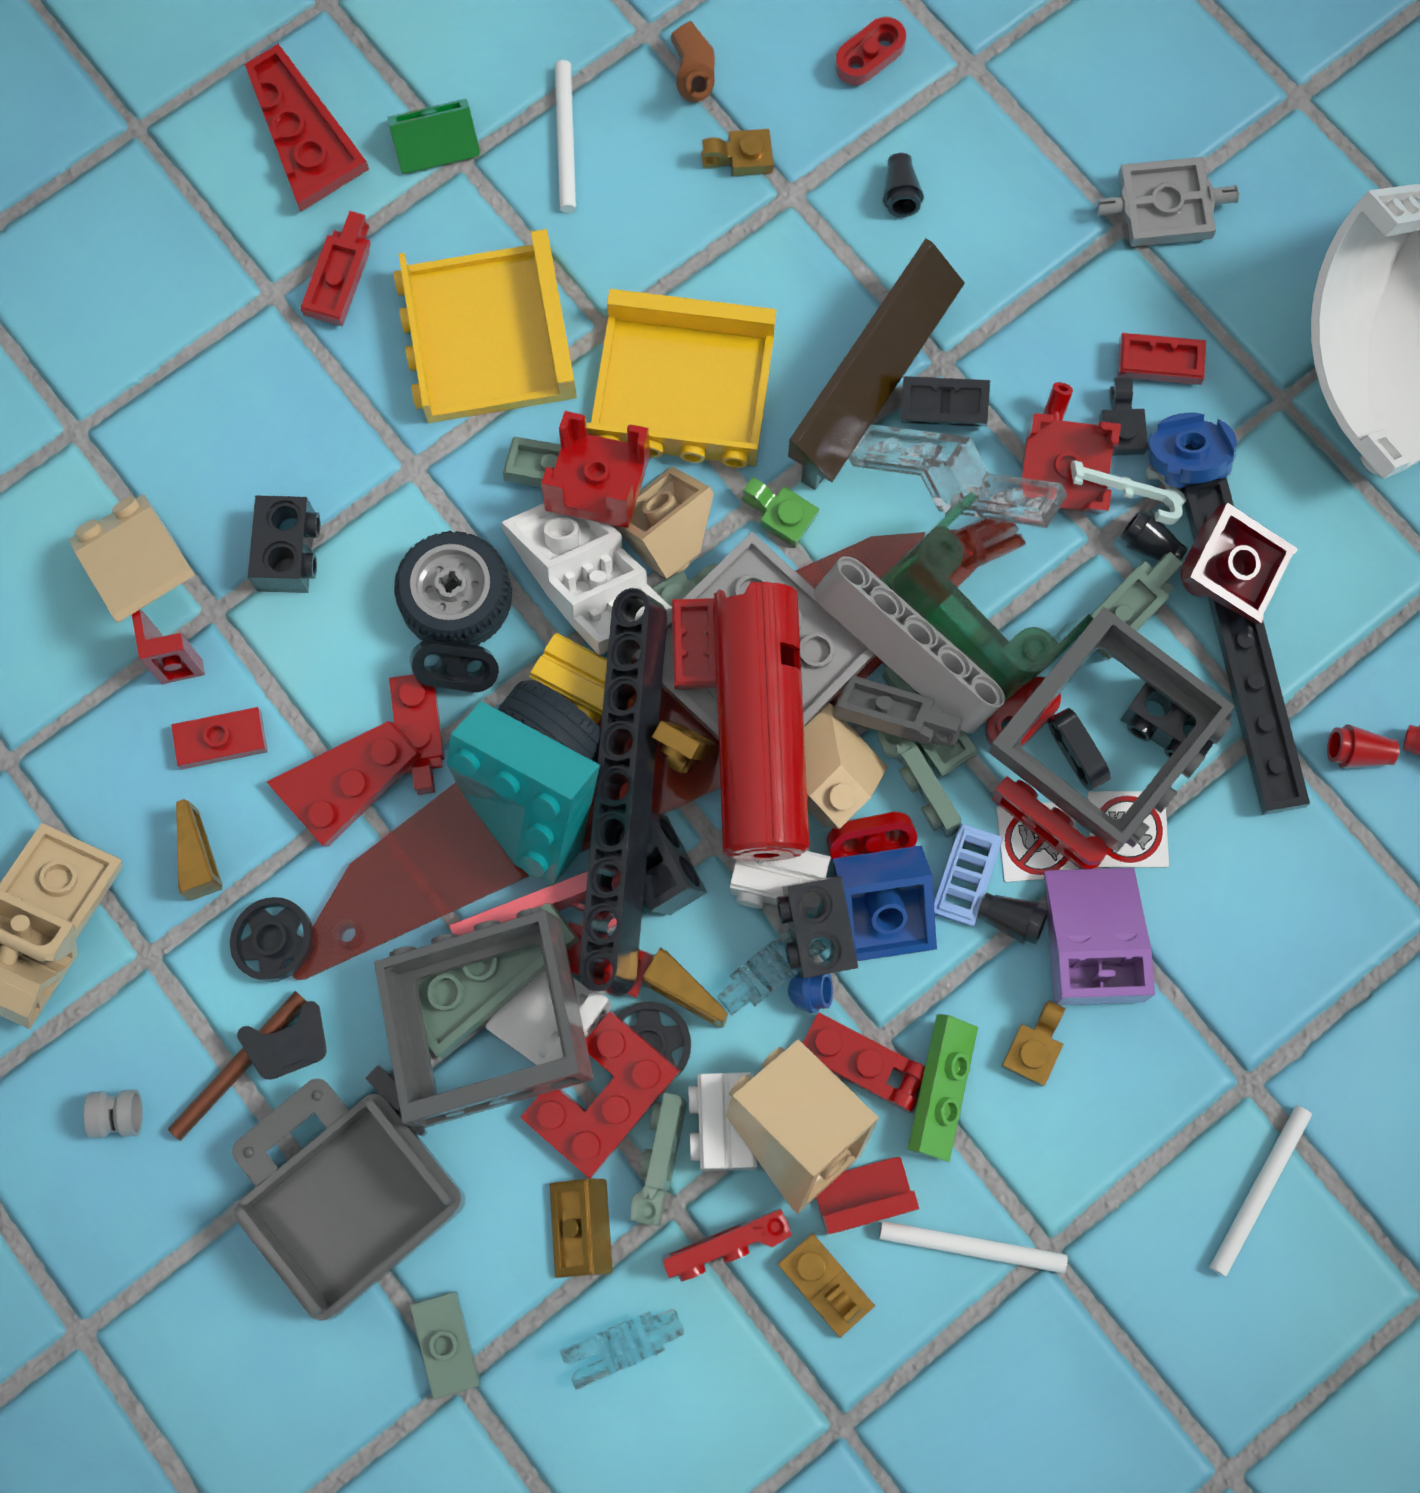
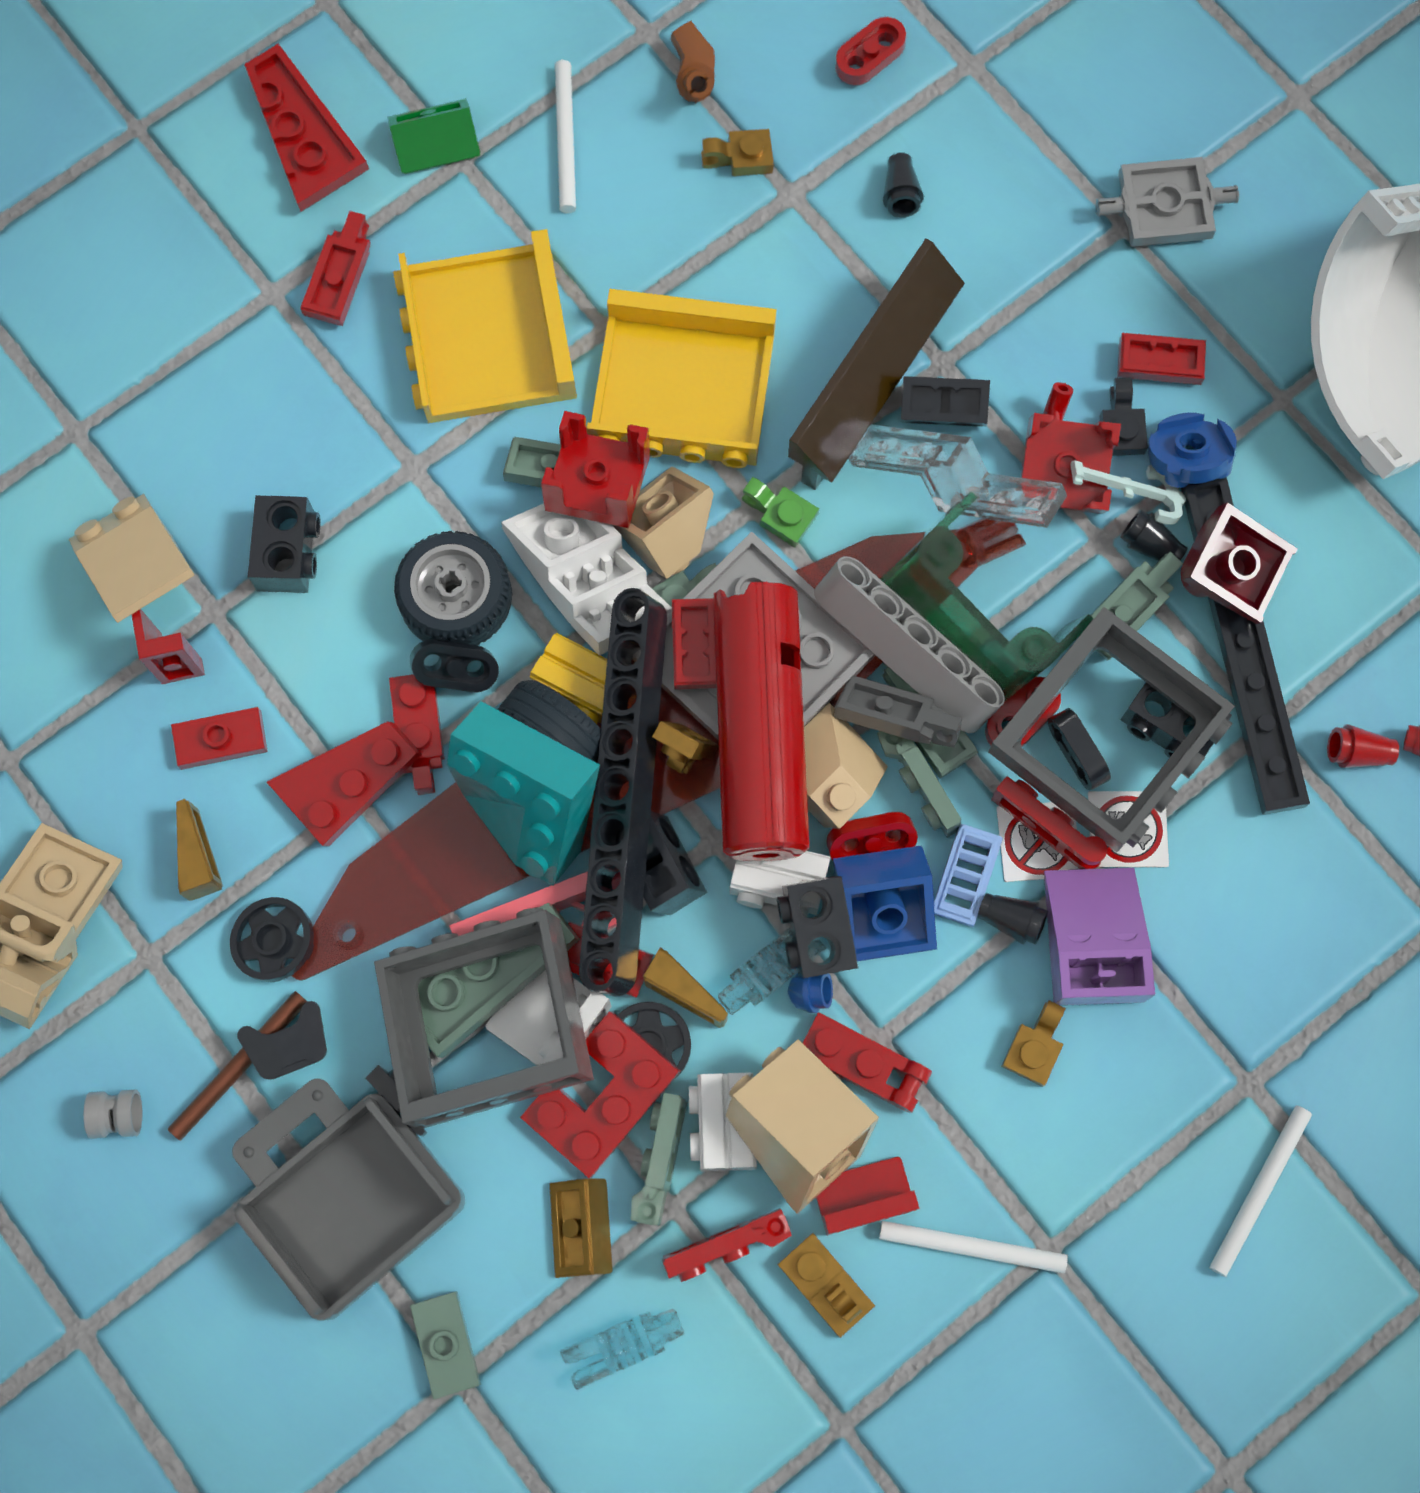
(942, 1088): bright green plate -> none

